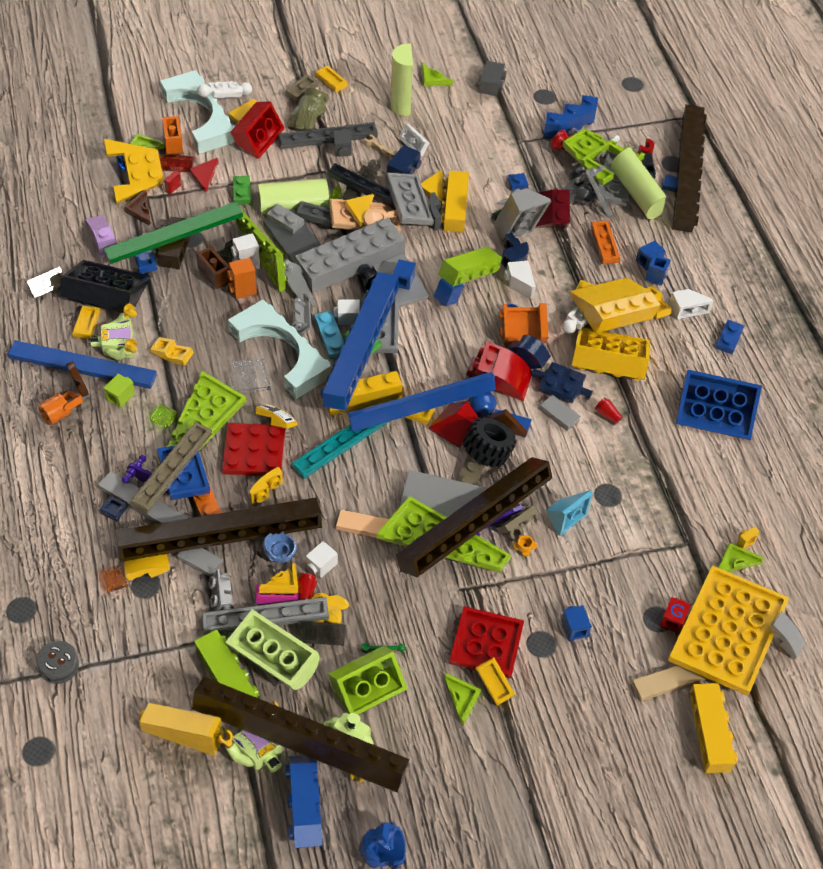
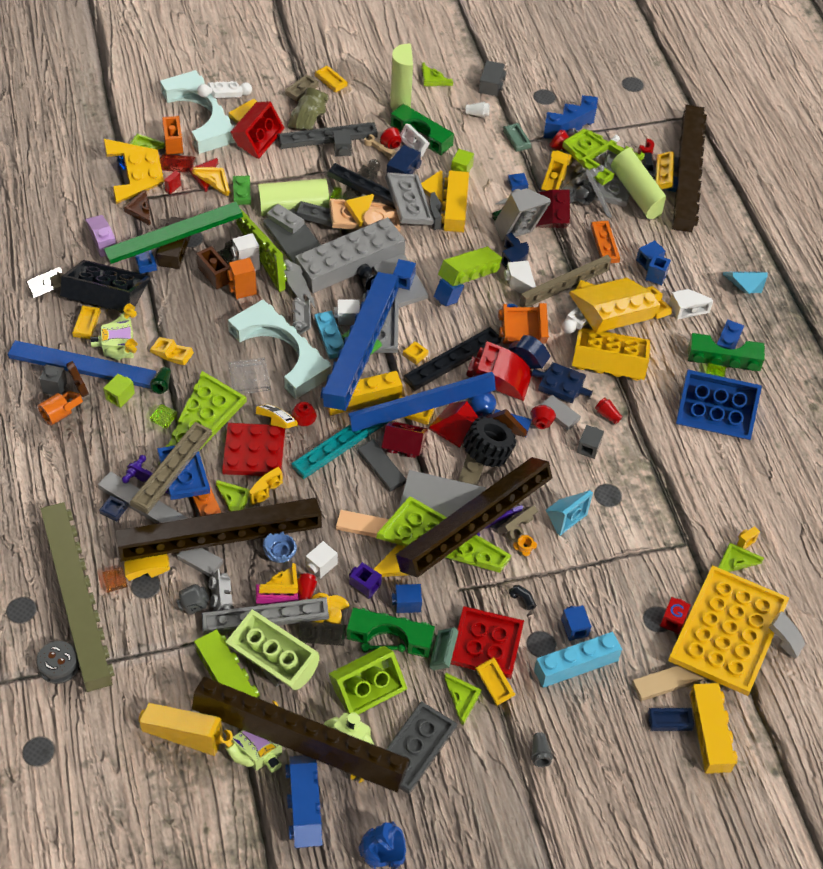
(53, 380): none -> dark grey brick
(76, 598): none -> olive brick
(160, 382): none -> dark green cone
(193, 599): none -> dark grey head
(214, 177): none -> yellow tile
(233, 496): none -> lime tile
(304, 414): none -> red cone
(365, 579): none -> dark purple brick
(367, 624): none -> green arch
(382, 465): none -> dark grey tile
(389, 566): none -> yellow tile
(391, 138): none -> red cone
(404, 438): none -> dark red slope
(407, 598): none -> blue brick
(415, 352): none -> yellow tile
(421, 742): none -> dark grey tile
(439, 137): none -> green arch
(443, 648): none -> sand green tile
(450, 359): none -> black tile
(462, 161): none -> lime brick
(478, 109): none -> white cone
(517, 137): none -> sand green tile
(525, 594): none -> black arm
(541, 750): none -> dark grey cone
(543, 416): none -> red cone
(555, 174): none -> yellow slope
(562, 156): none -> yellow slope
(565, 281): none -> dark tan tile
(577, 659): none -> medium azure brick
(590, 441): none -> dark grey brick
(665, 170): none -> yellow tile
(671, 719): none -> dark blue tile
(705, 350): none -> green arch
(715, 370): none -> clear neon green tile
(748, 281): none -> medium azure slope

